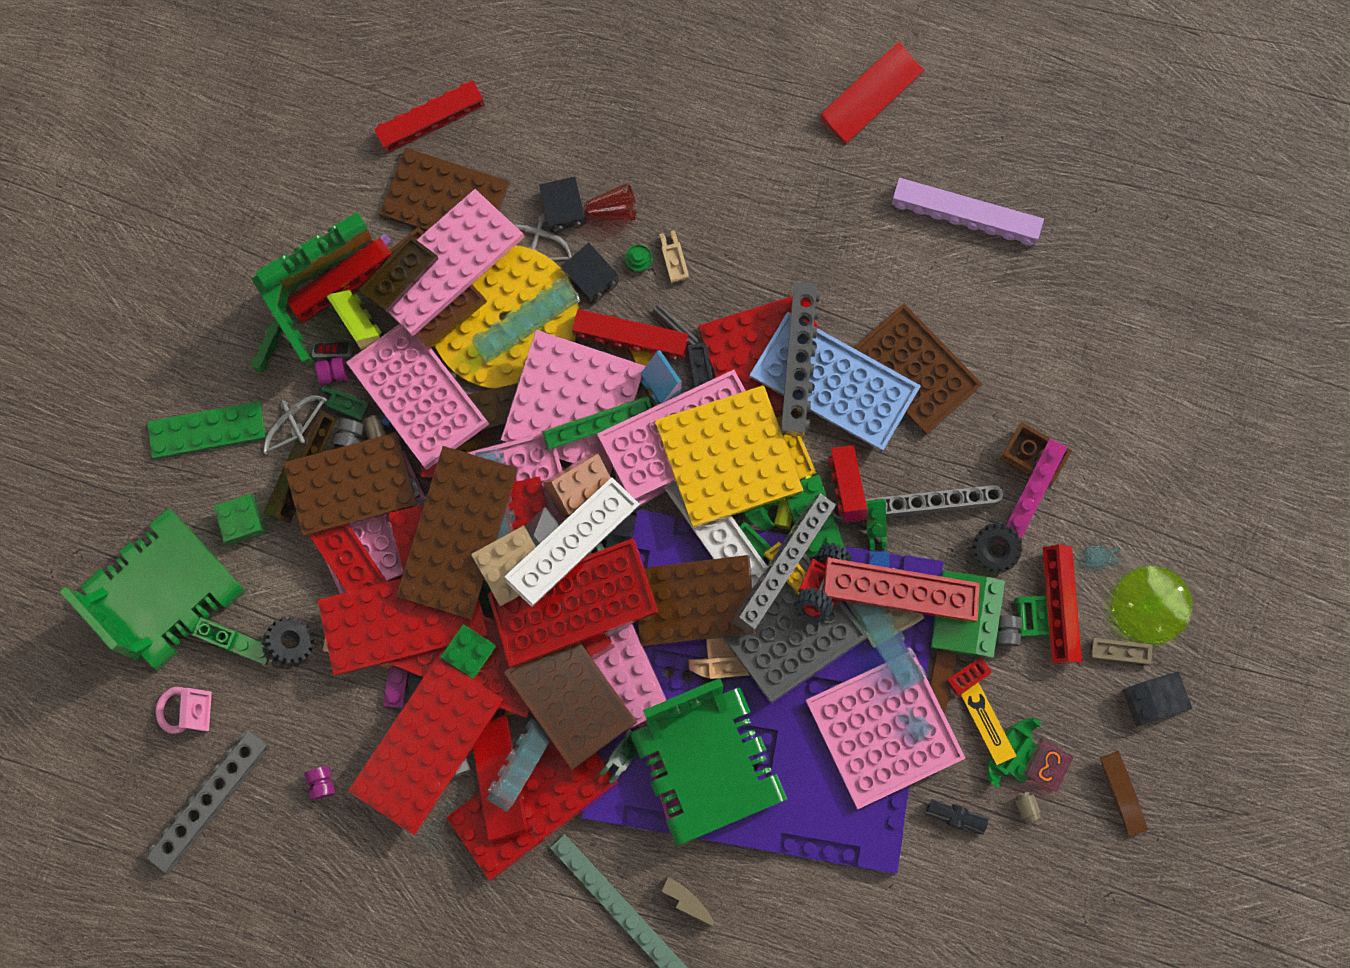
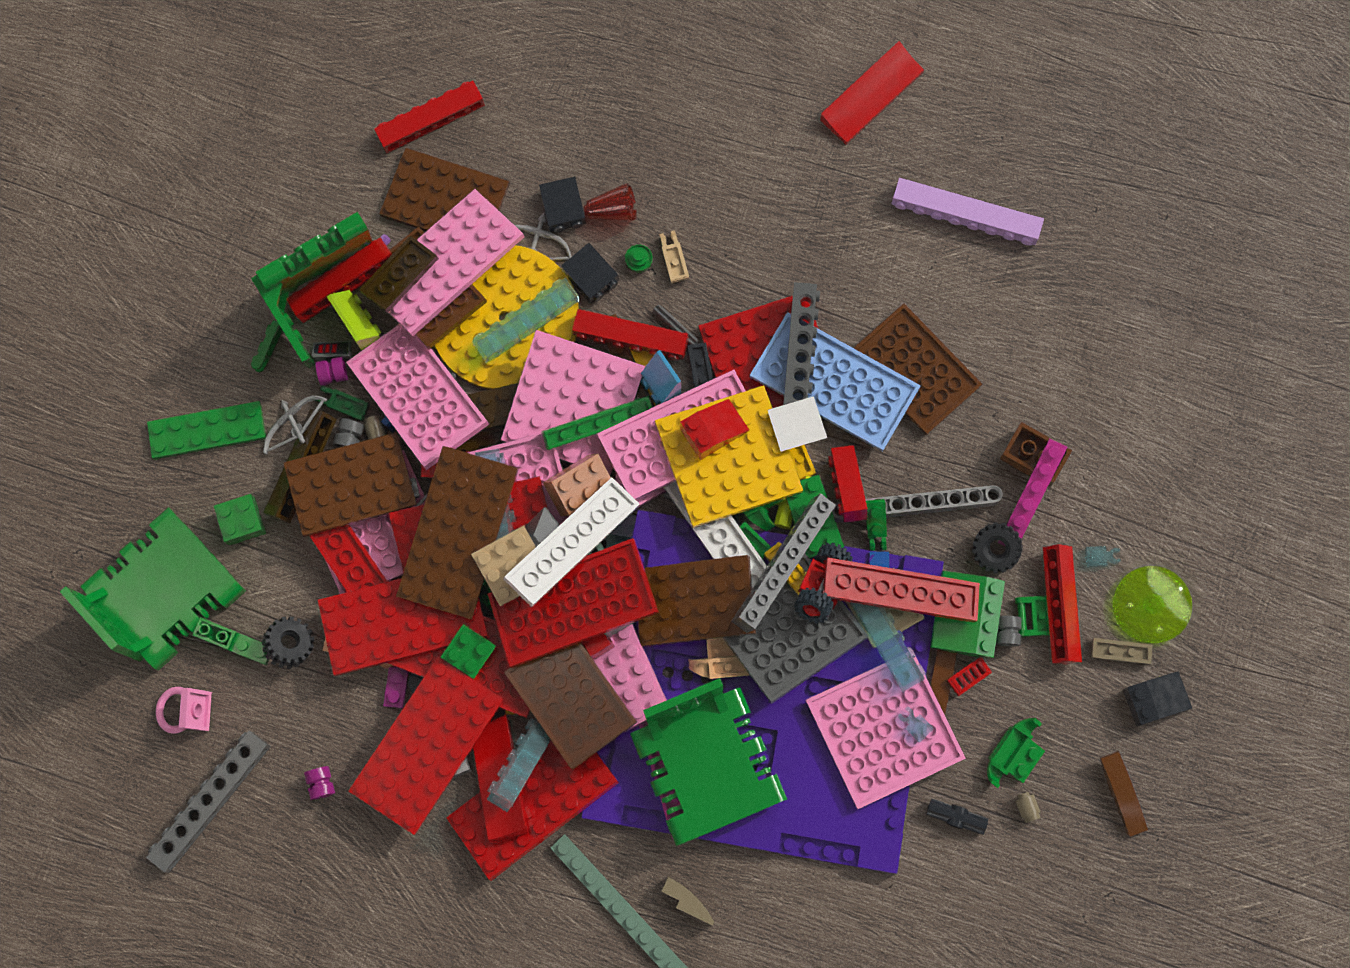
(620, 757): dark green hinge -> none
(713, 428): none -> red slope
(797, 423): none -> white sticker
(988, 724): yellow sticker -> none
(1048, 765): clear pink tile -> none

